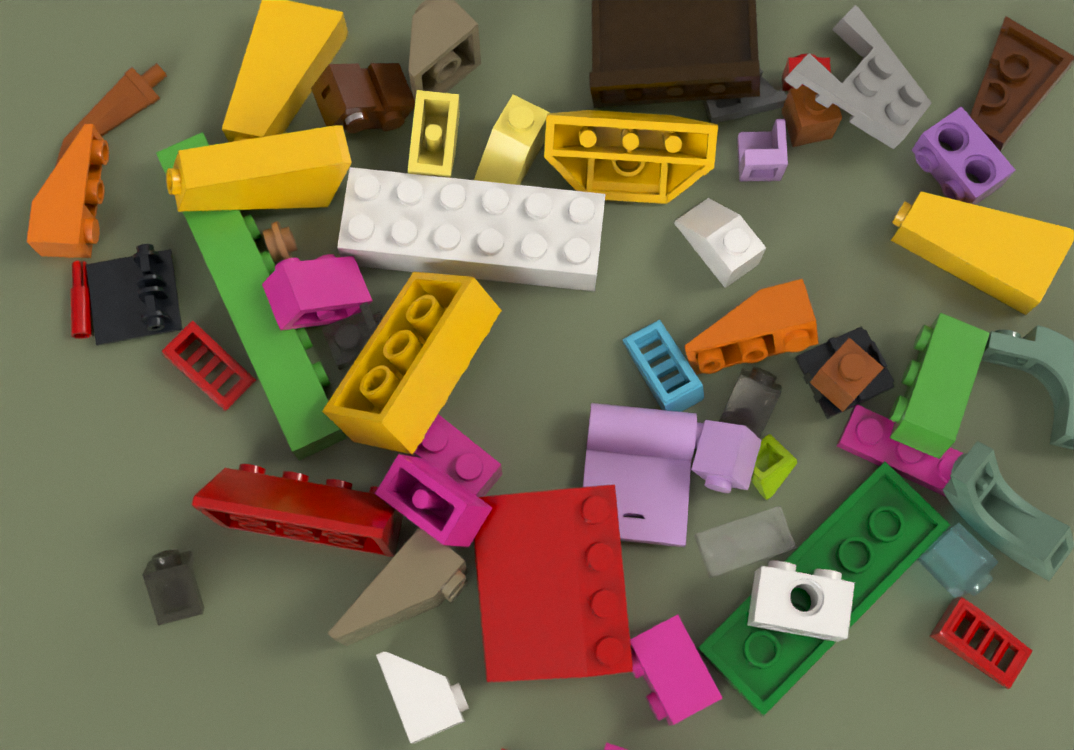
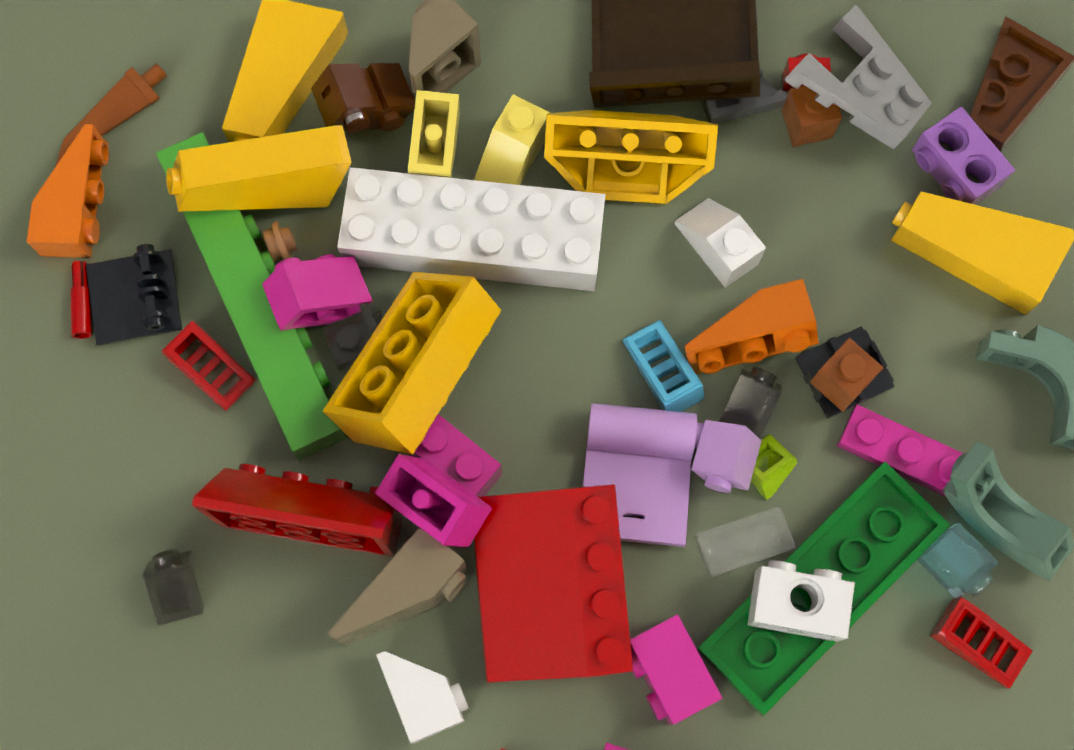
(763, 154): lavender panel -> none
(938, 385): bright green brick -> none

